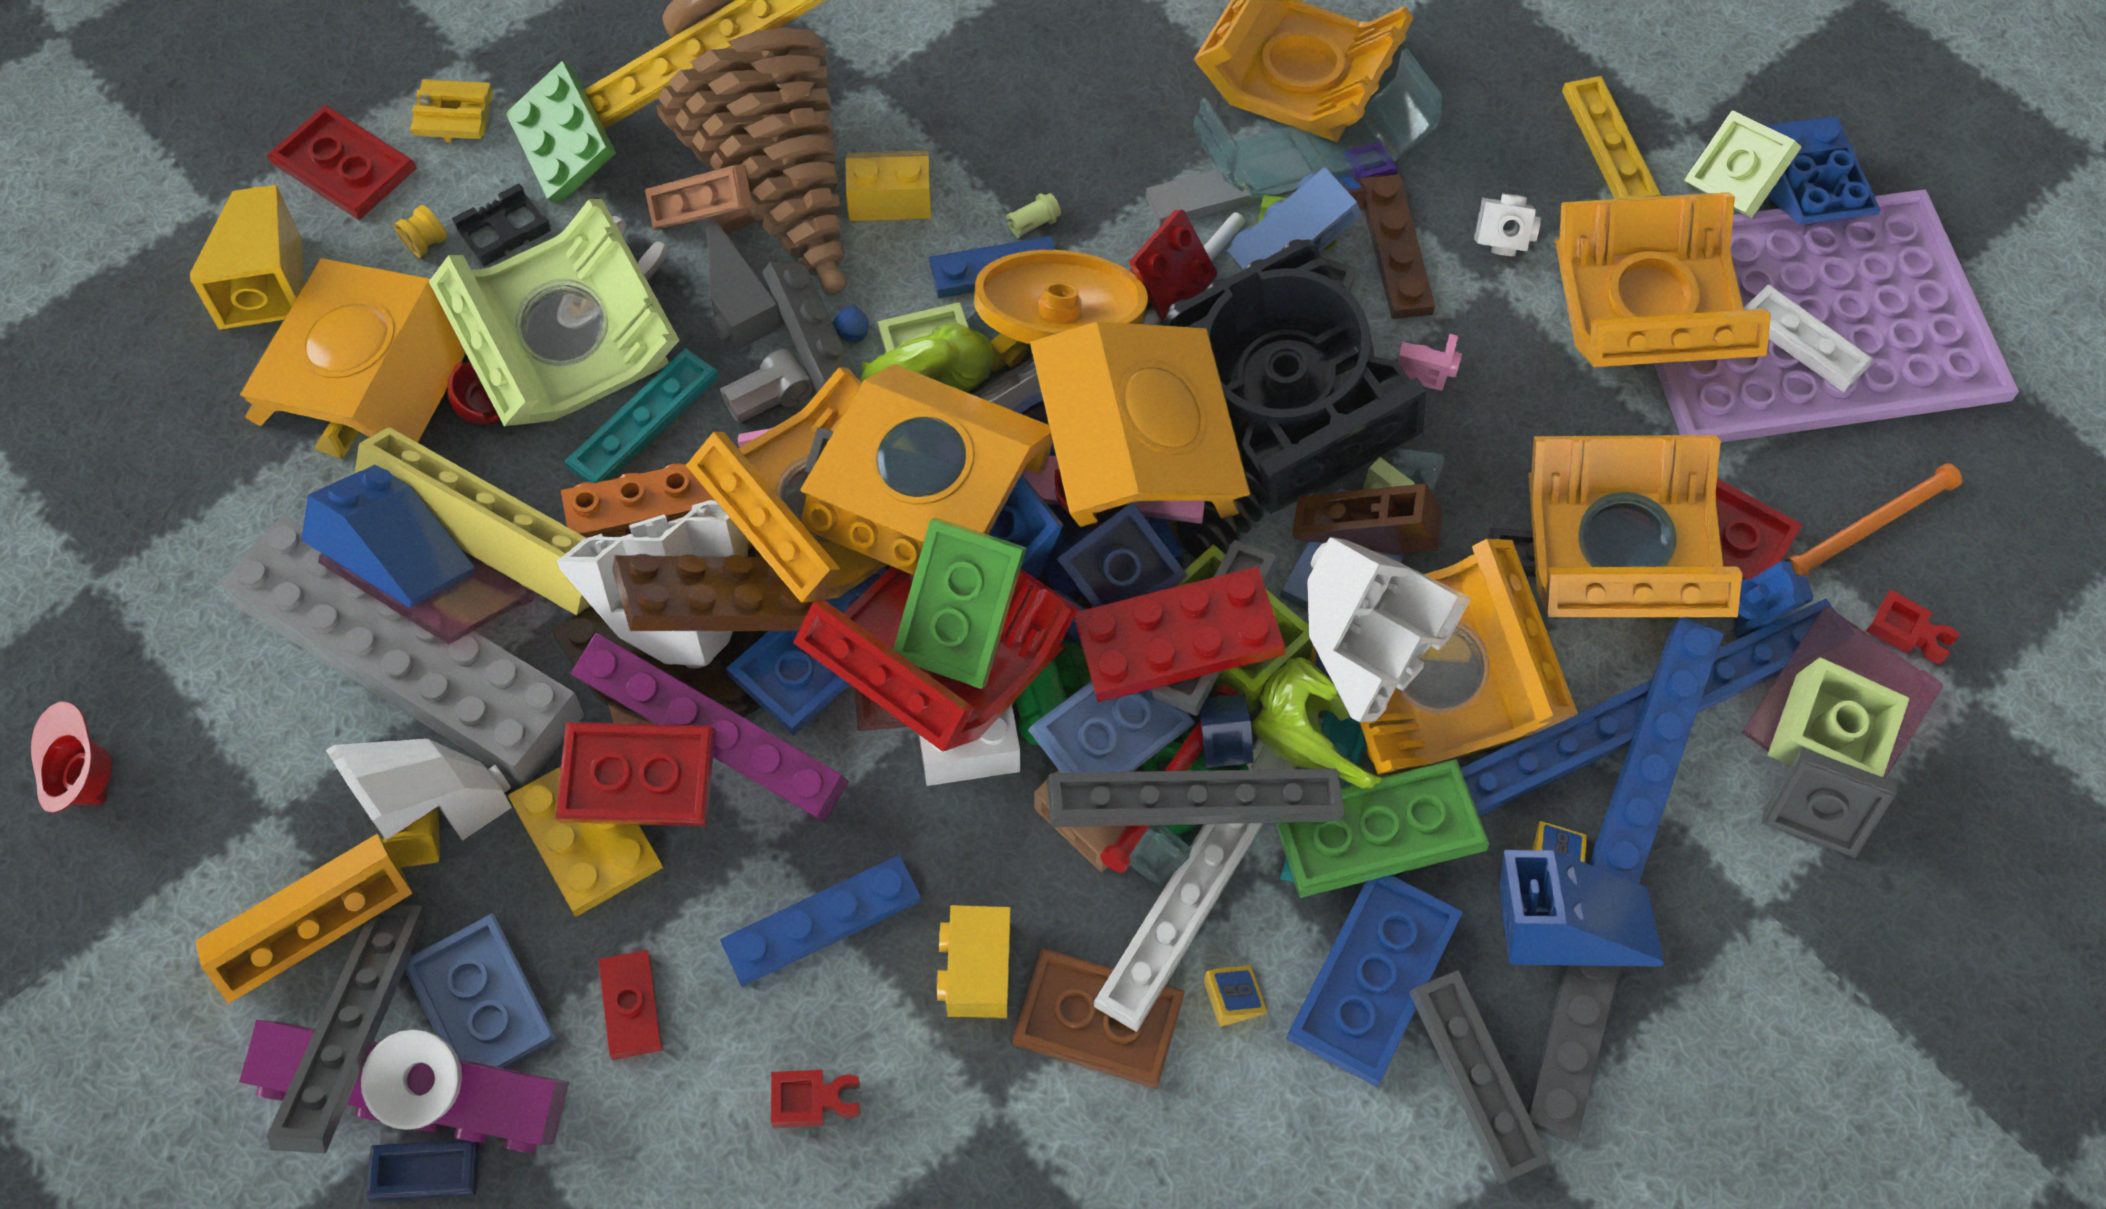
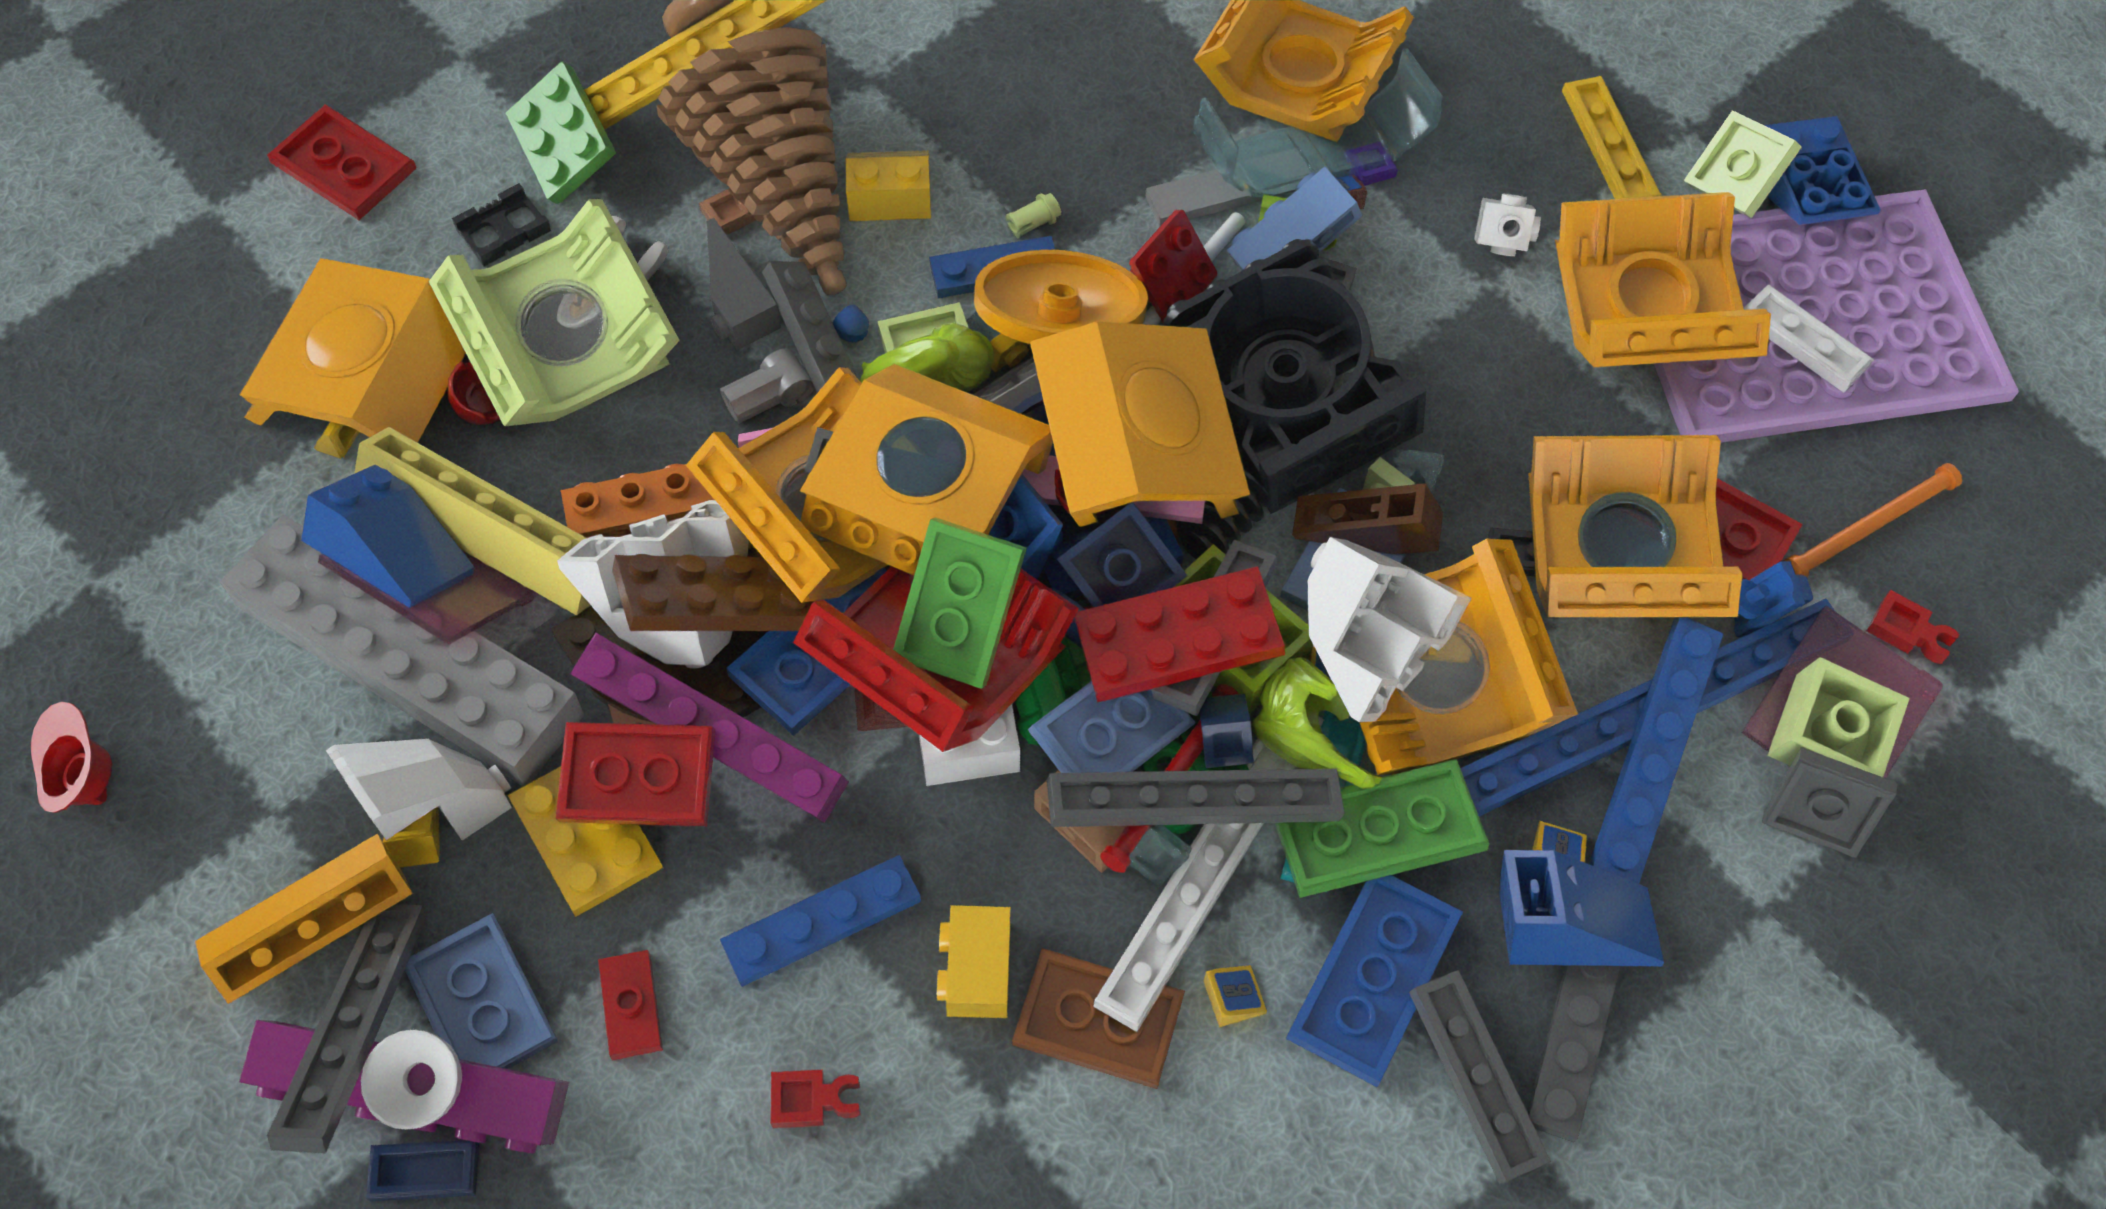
(250, 260): yellow slope -> none
(420, 231): yellow wheel -> none
(434, 111): yellow piece -> none
(642, 418): teal tile -> none
(699, 197): nougat tile -> none
(1397, 248): reddish brown plate -> none
(1430, 365): bright pink bracket -> none

